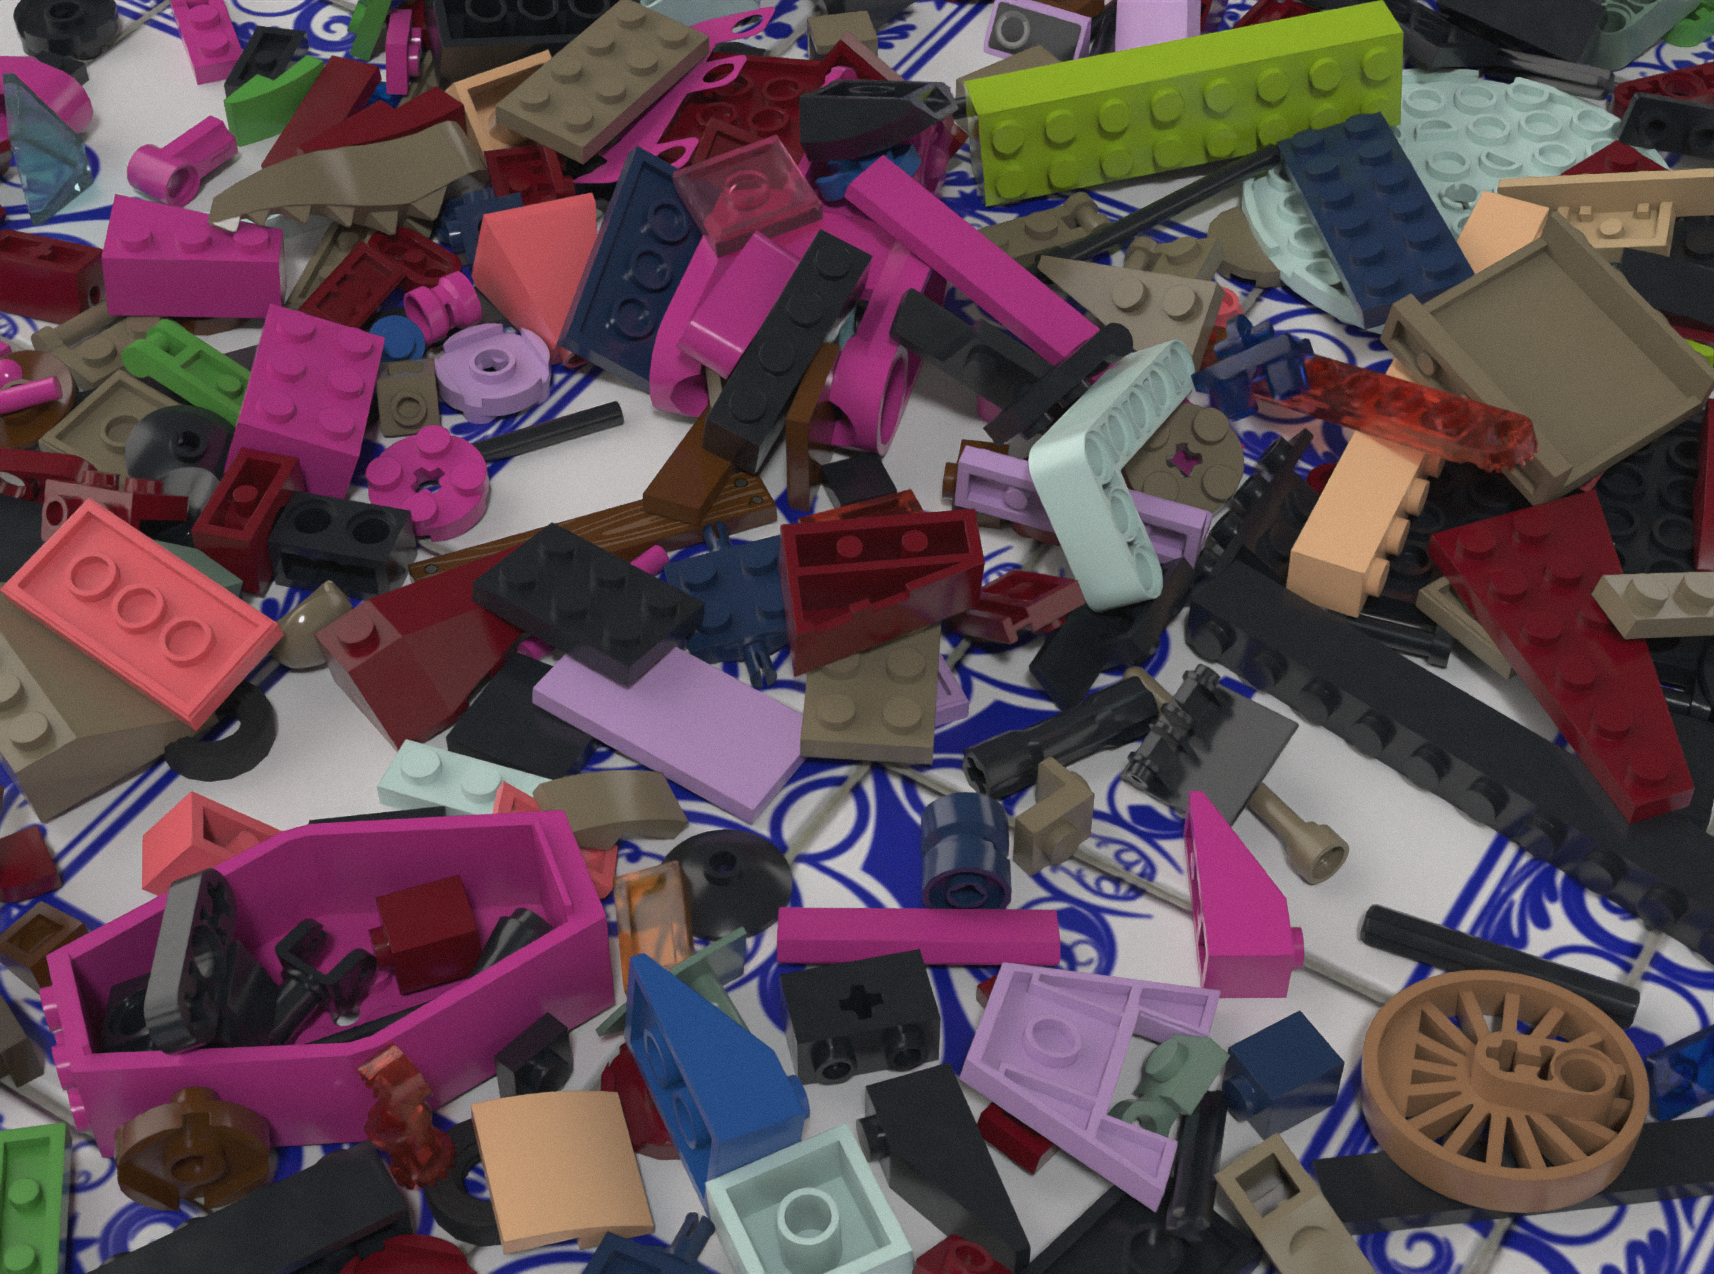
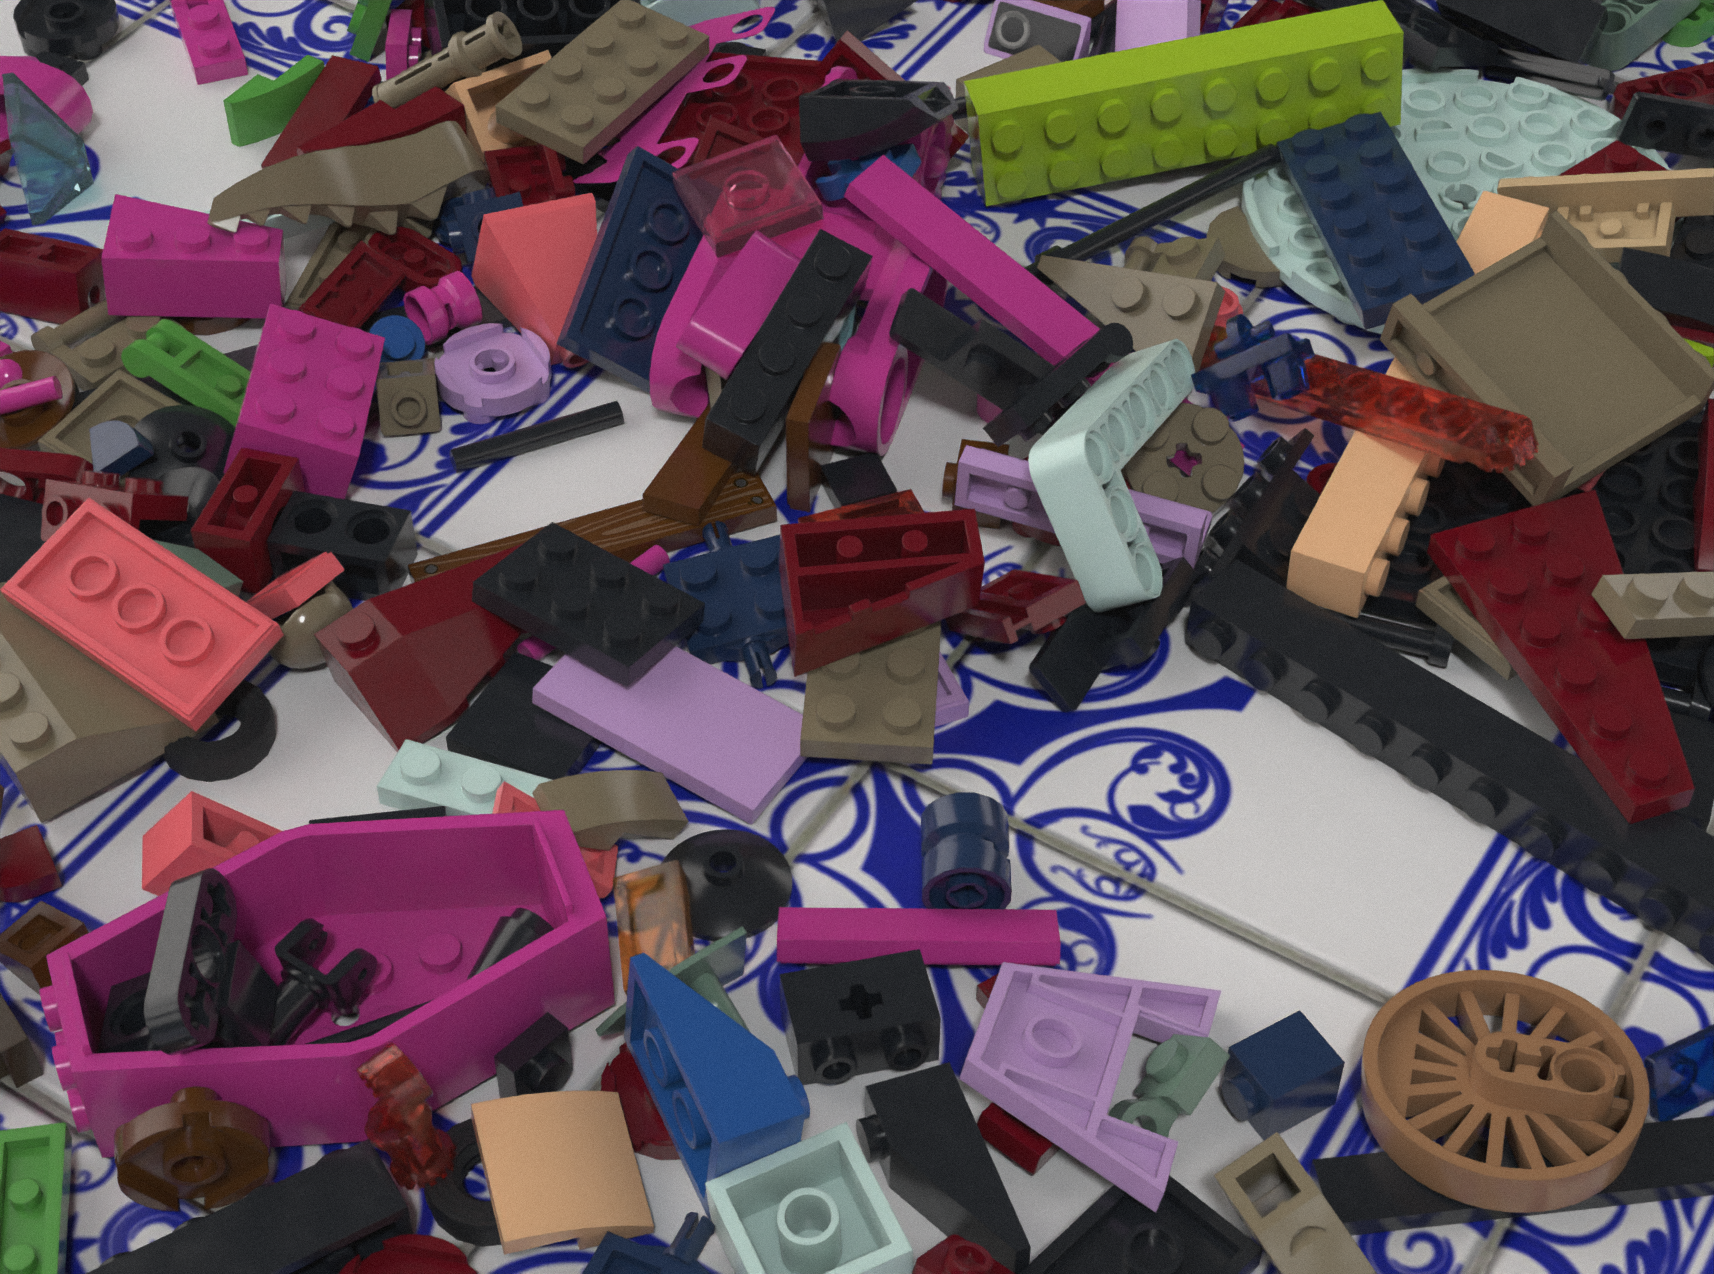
(118, 447): none -> tile
(176, 170): dark pink piece -> none
(269, 54): black plate -> none
(296, 585): none -> coral tile
(426, 457): dark pink plate -> none
(426, 934): dark red brick -> none
(464, 57): none -> dark tan pin
(826, 31): dark tan panel -> none
(1041, 230): dark tan plate -> none
(1058, 820): dark tan bracket -> none
(1101, 721): black axle -> none
(1194, 1171): black axle -> none
(1209, 744): black hinge -> none
(1236, 911): dark pink slope -> none
(1313, 848): dark tan piece -> none
(1461, 951): black axle -> none

